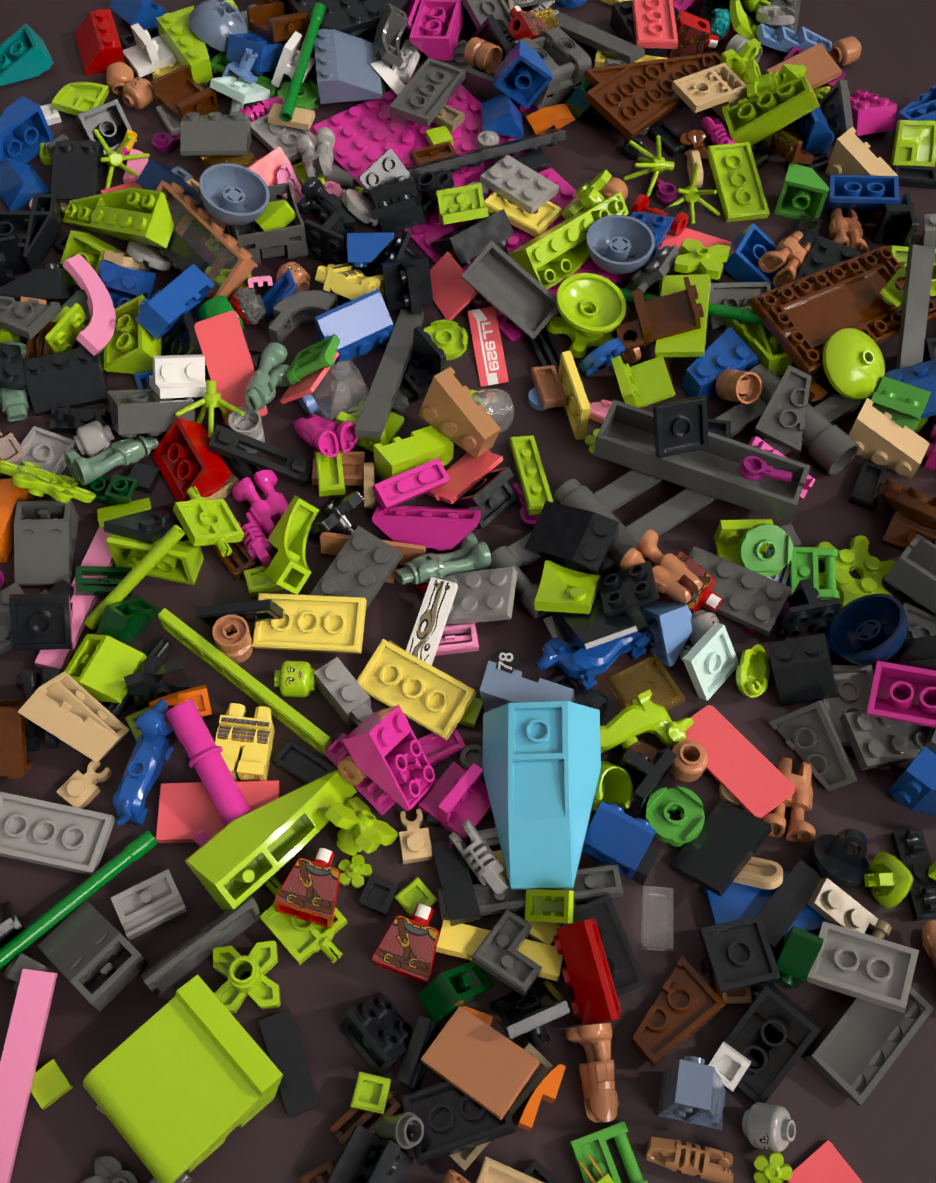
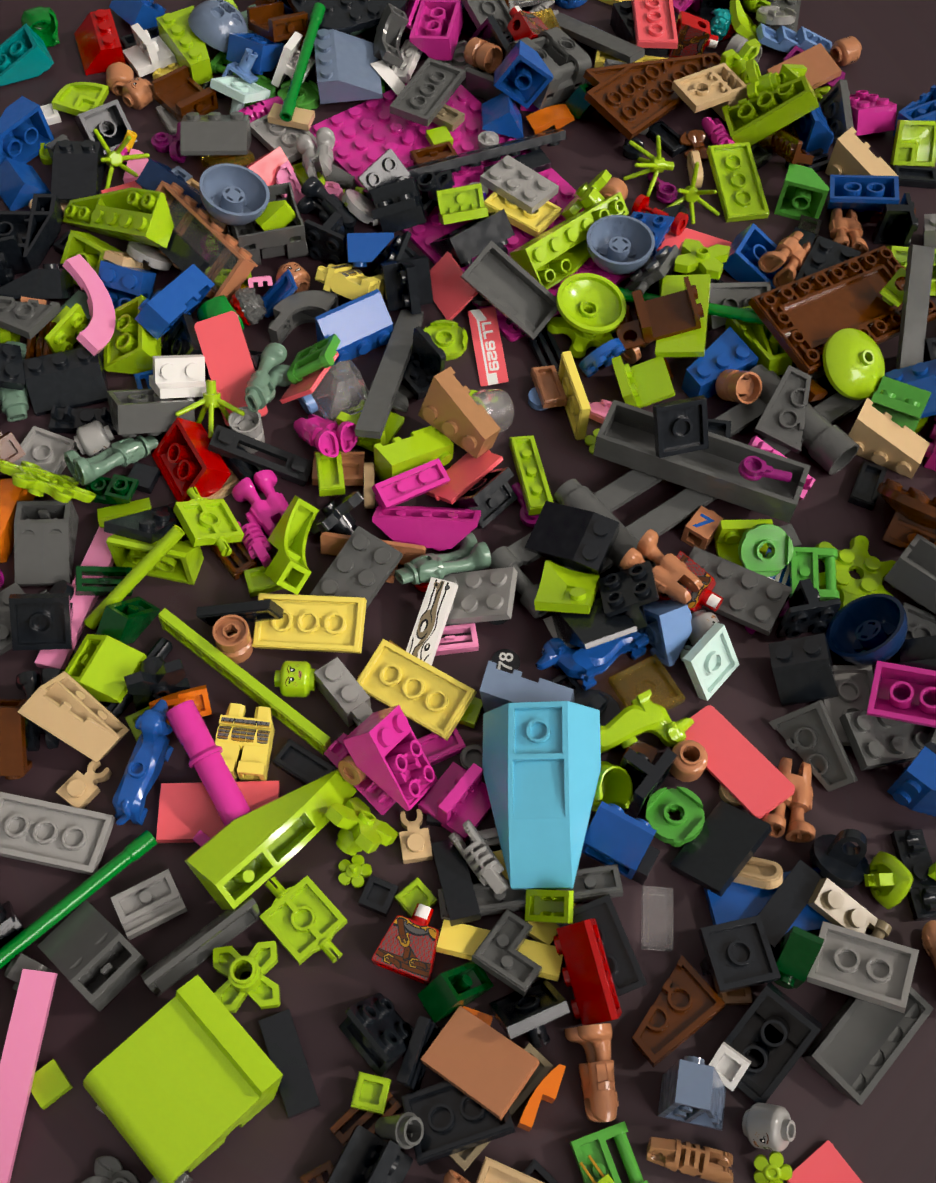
(43, 23): none -> green piece
(174, 148): none -> magenta plate
(311, 890): torso -> none
(701, 528): none -> nougat brick
(753, 672): lime arm -> none

